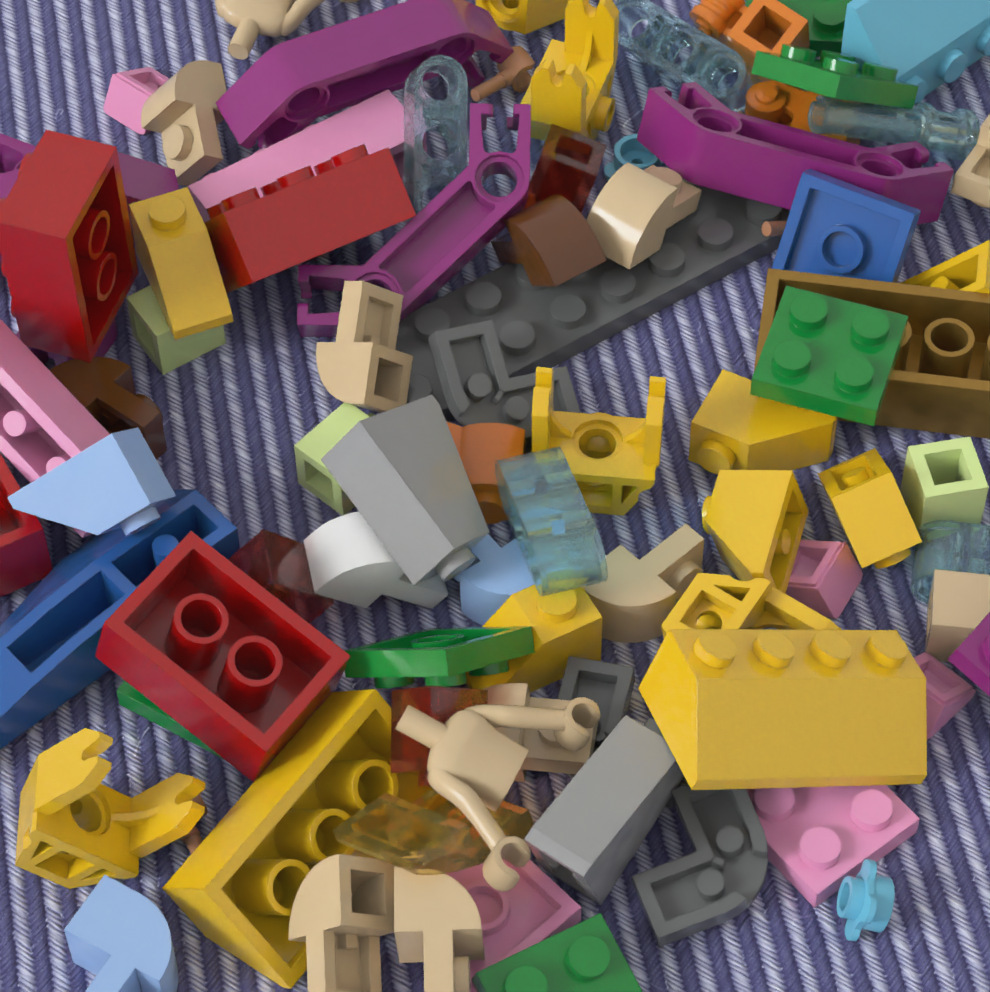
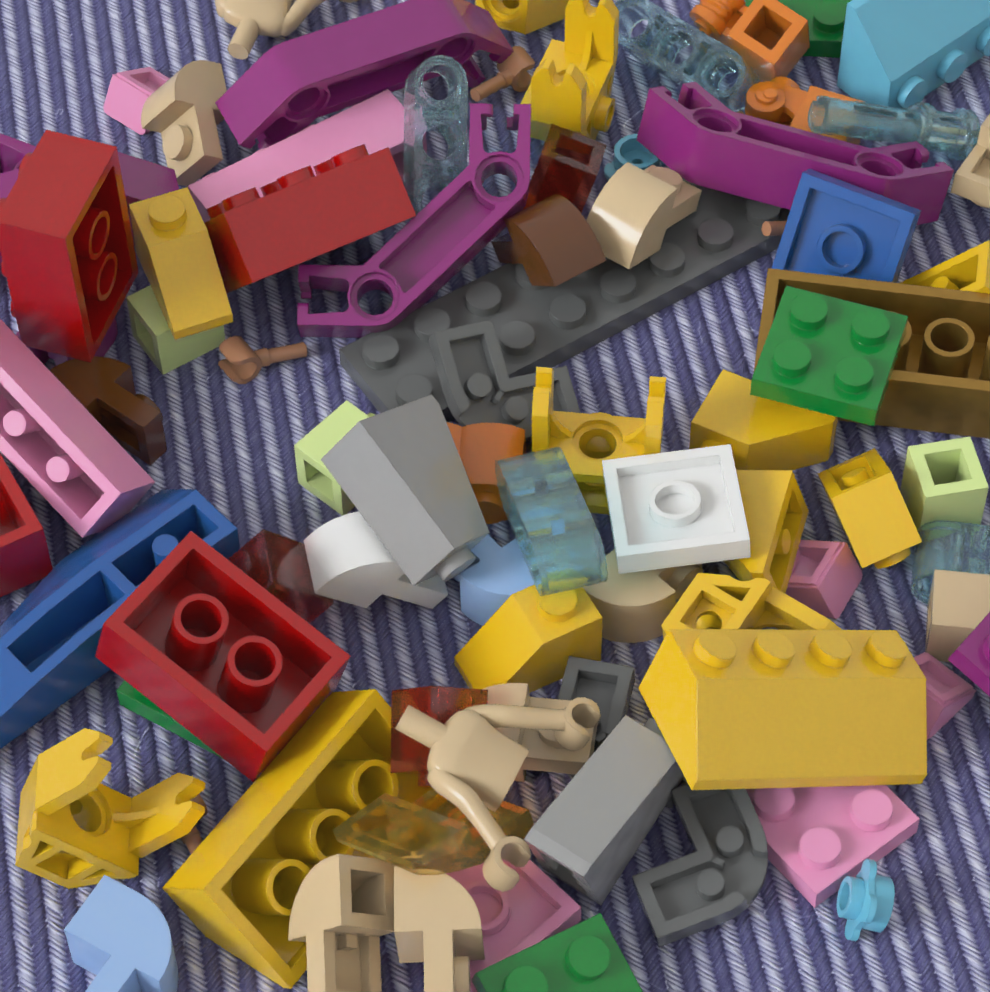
(101, 488): light blue slope -> none
(244, 364): none -> nougat hand
(363, 360): tan brick -> none
(439, 655): green plate -> none
(675, 509): none -> white plate
(835, 76): green plate -> none

